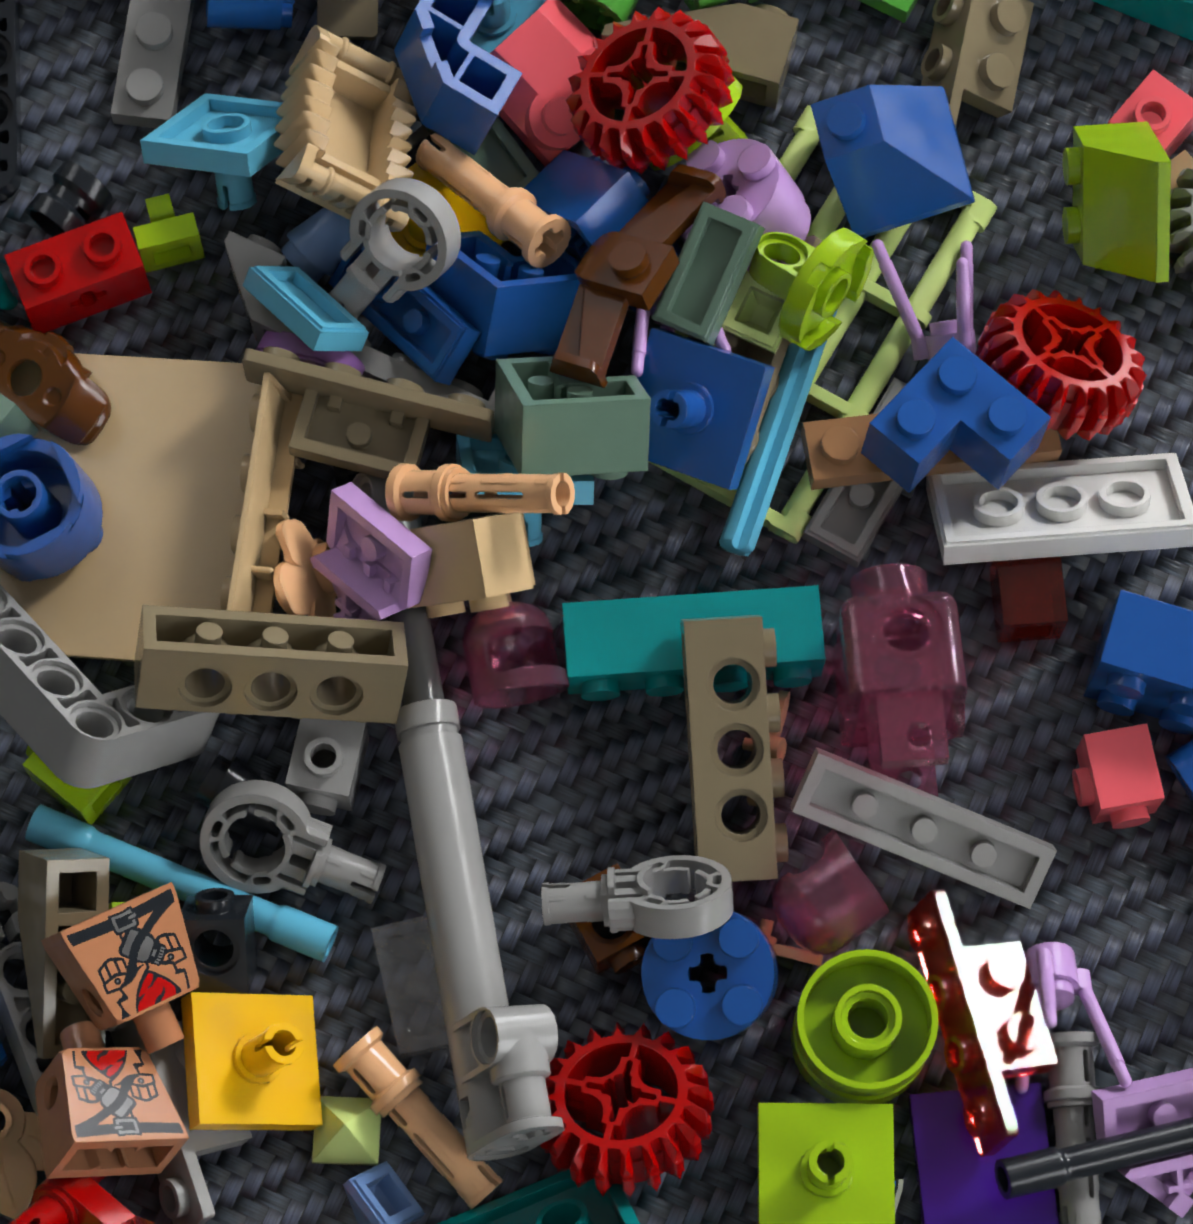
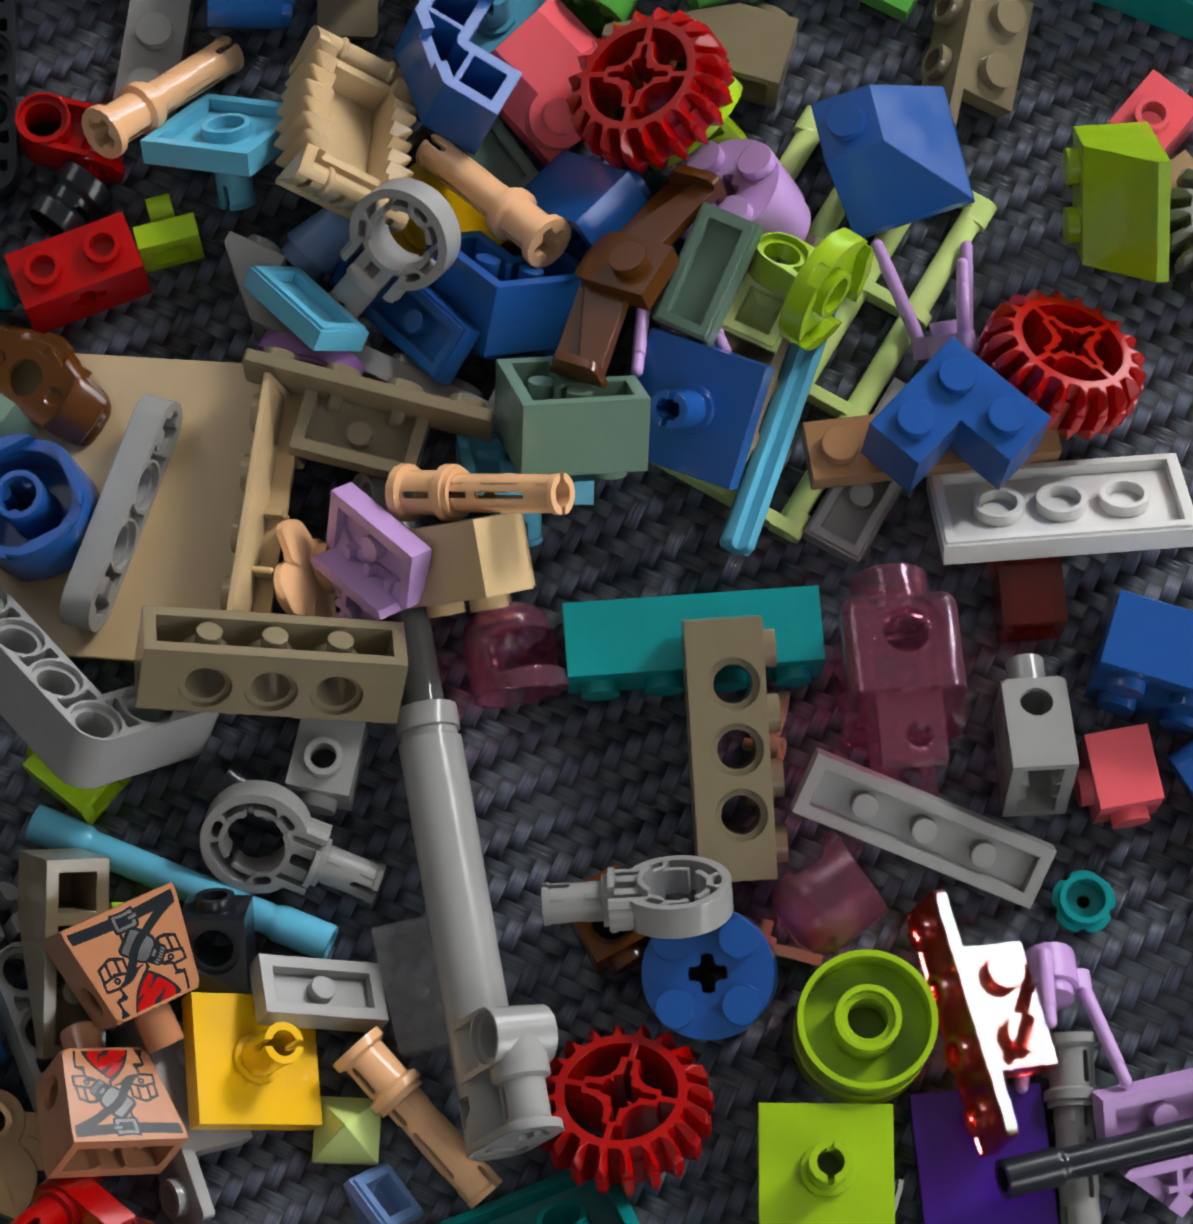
(68, 141): none -> red piece
(121, 513): none -> light grey beam
(146, 105): none -> light nougat pin
(318, 993): none -> light grey plate
(1033, 740): none -> light grey torso
(1087, 885): none -> teal plate

